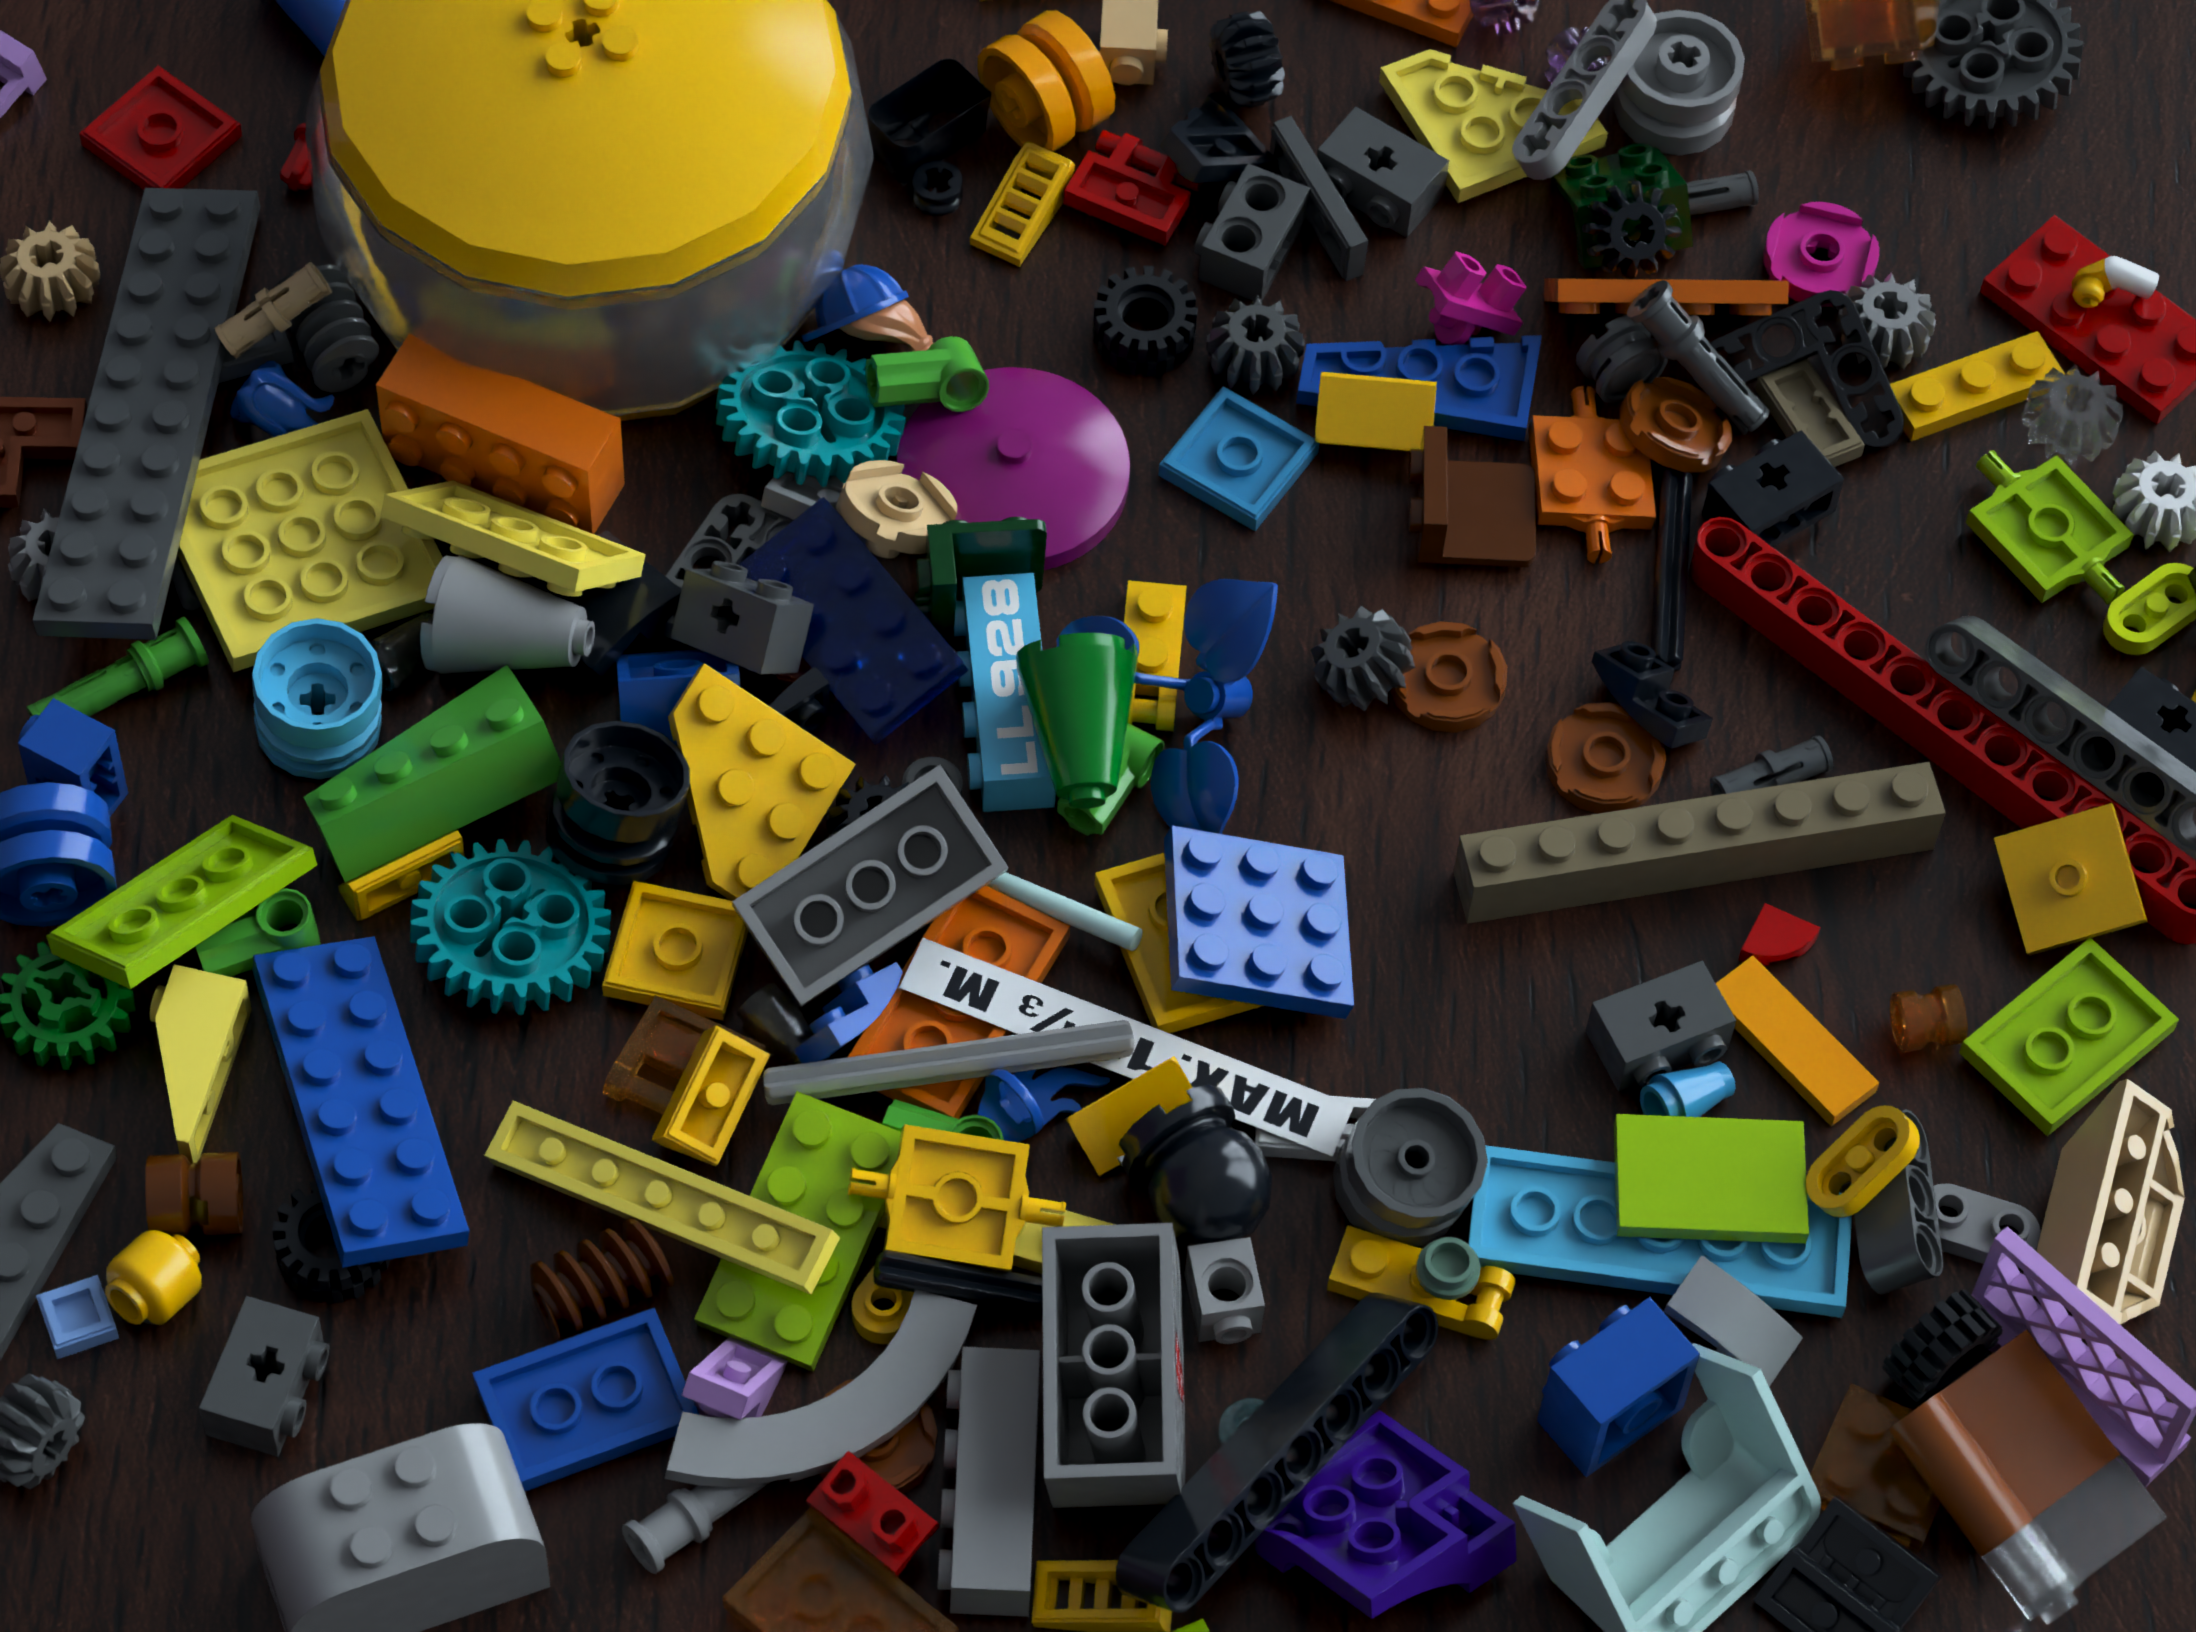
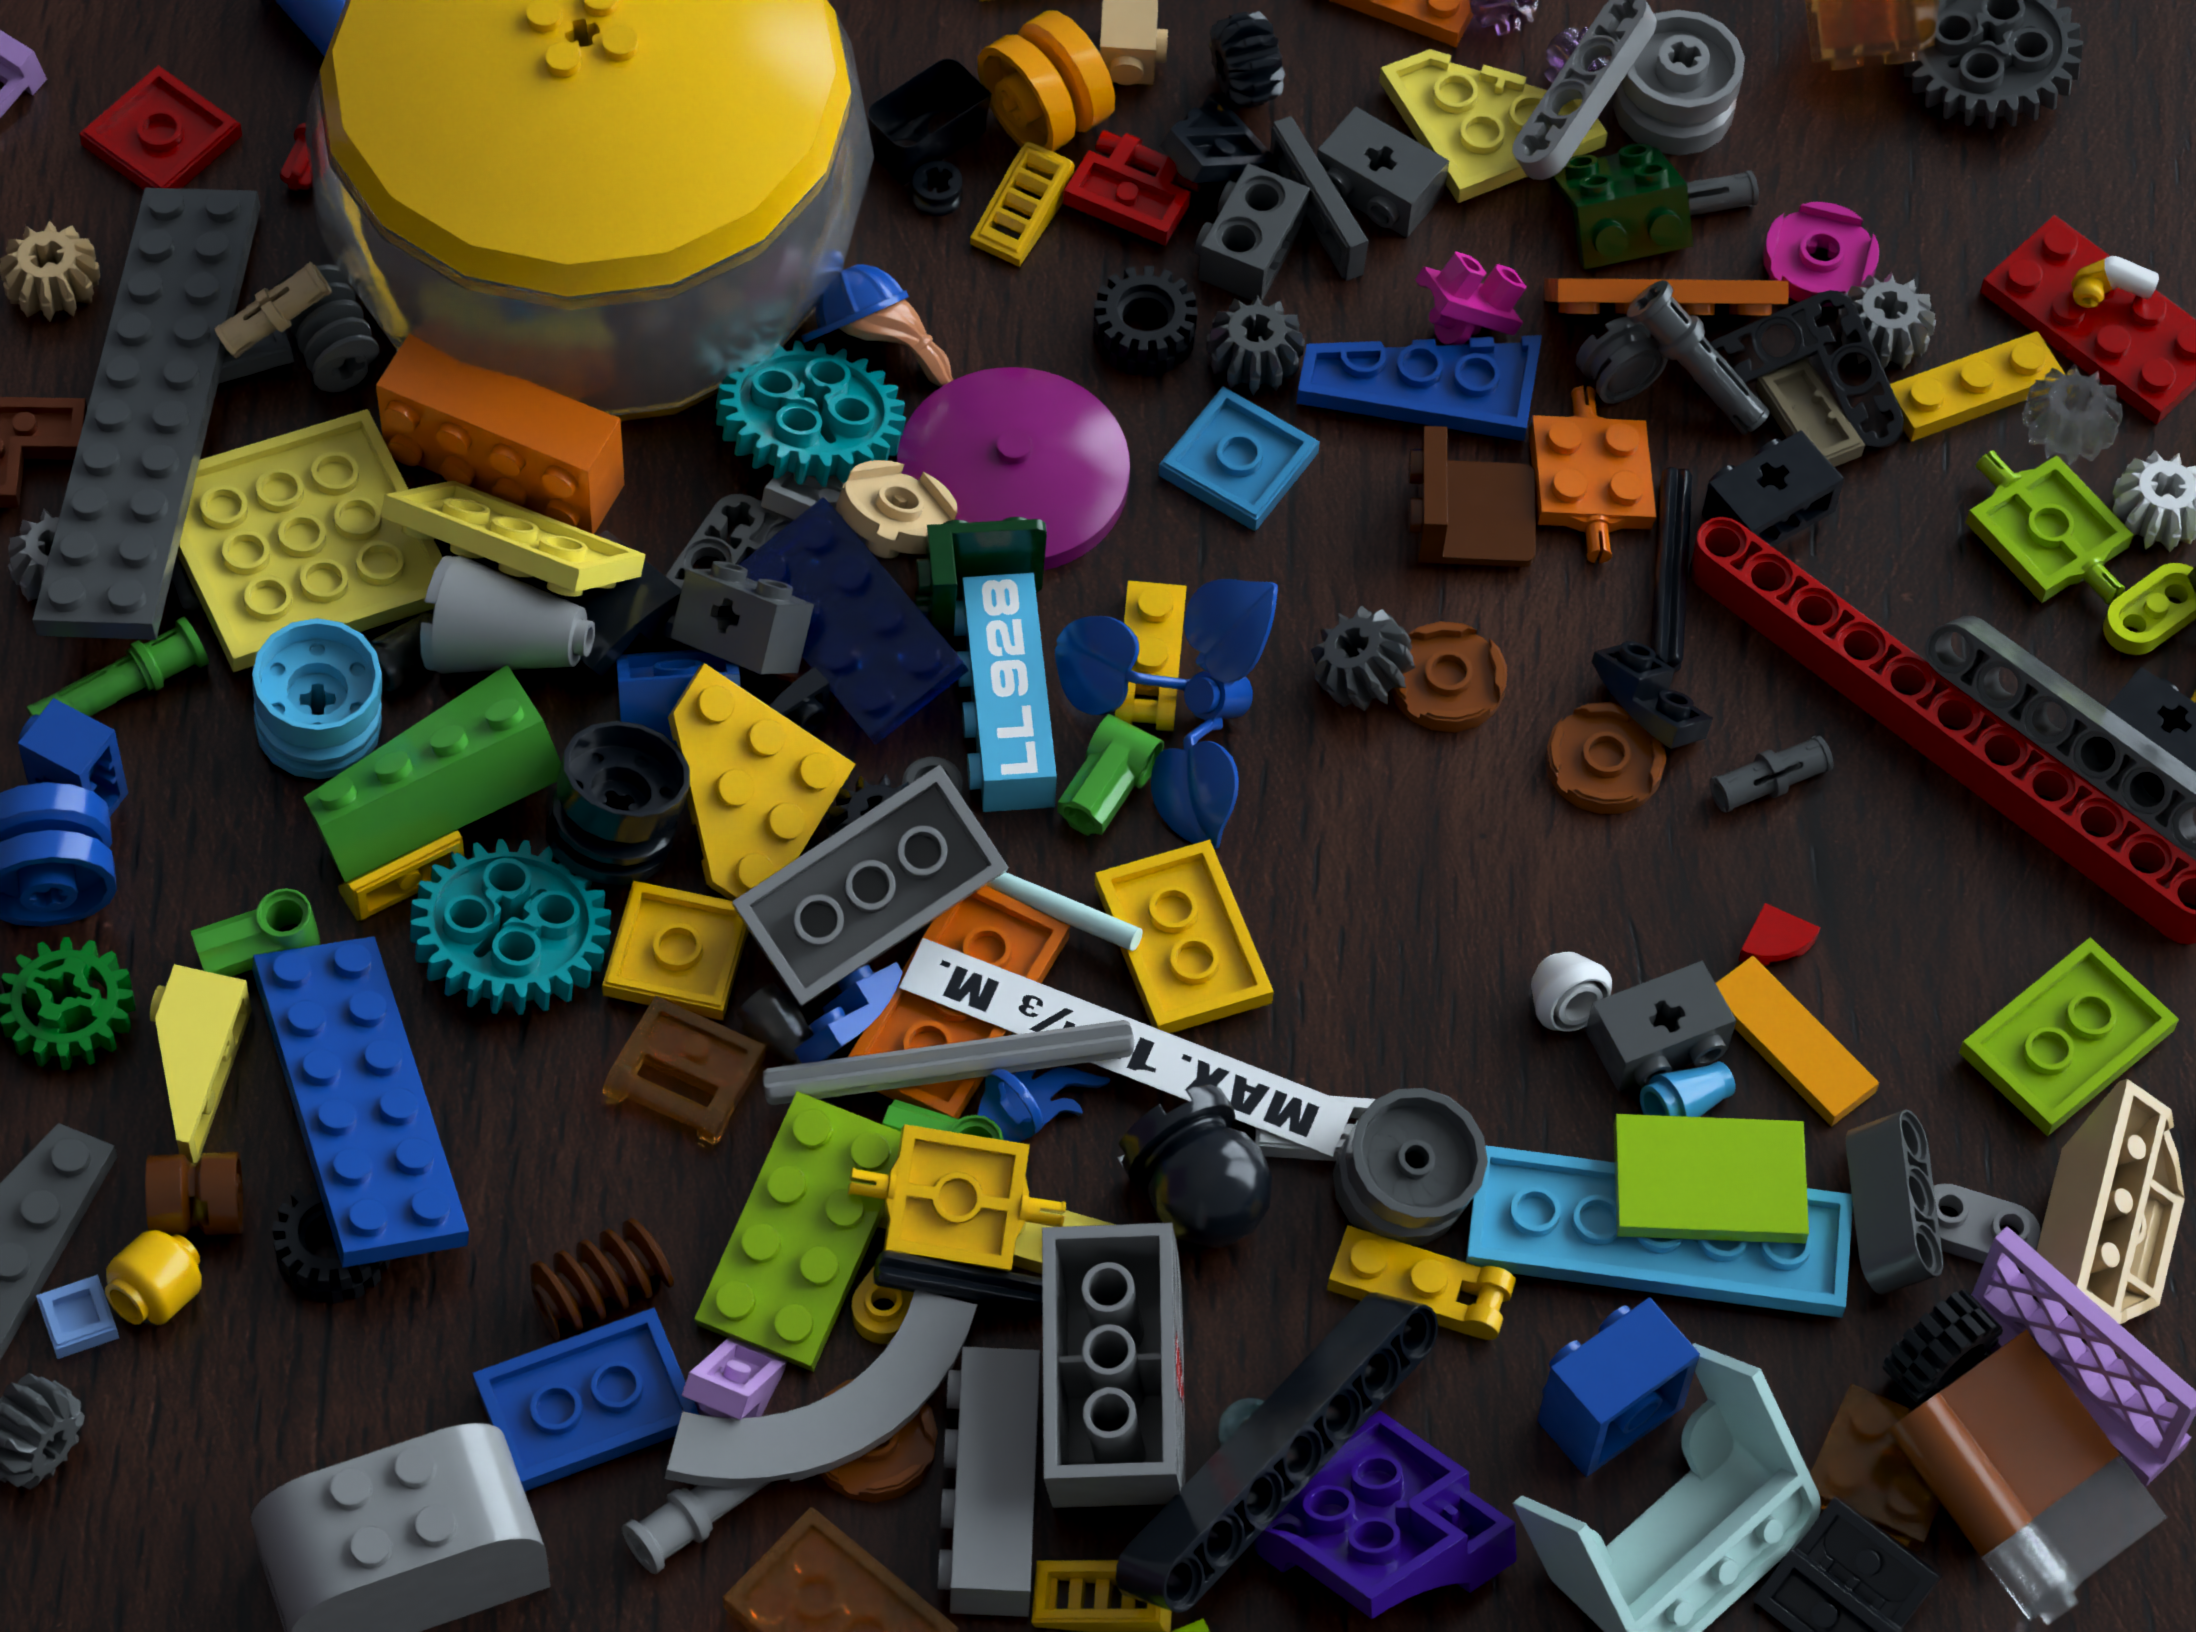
(181, 901): lime tile -> none
(263, 1343): dark grey brick -> none
(275, 402): blue piece -> none
(662, 1197): light yellow plate -> none
(711, 1096): yellow slope -> none
(872, 1513): red hips -> none
(942, 373): bright green piece -> none
(1080, 710): green cone -> none
(1110, 1117): yellow slope -> none
(1230, 1267): light grey brick -> none
(1258, 922): plate -> none
(1373, 411): yellow slope -> none
(1448, 1268): sand green plate -> none
(1566, 988): none -> white cone
(1631, 206): black gear -> none
(1675, 425): dark orange tile -> none
(1698, 842): dark tan brick -> none
(1733, 1319): light grey slope -> none
(1862, 1160): yellow plate -> none
(1928, 1018): clear orange wheel -> none
(2070, 879): yellow plate -> none

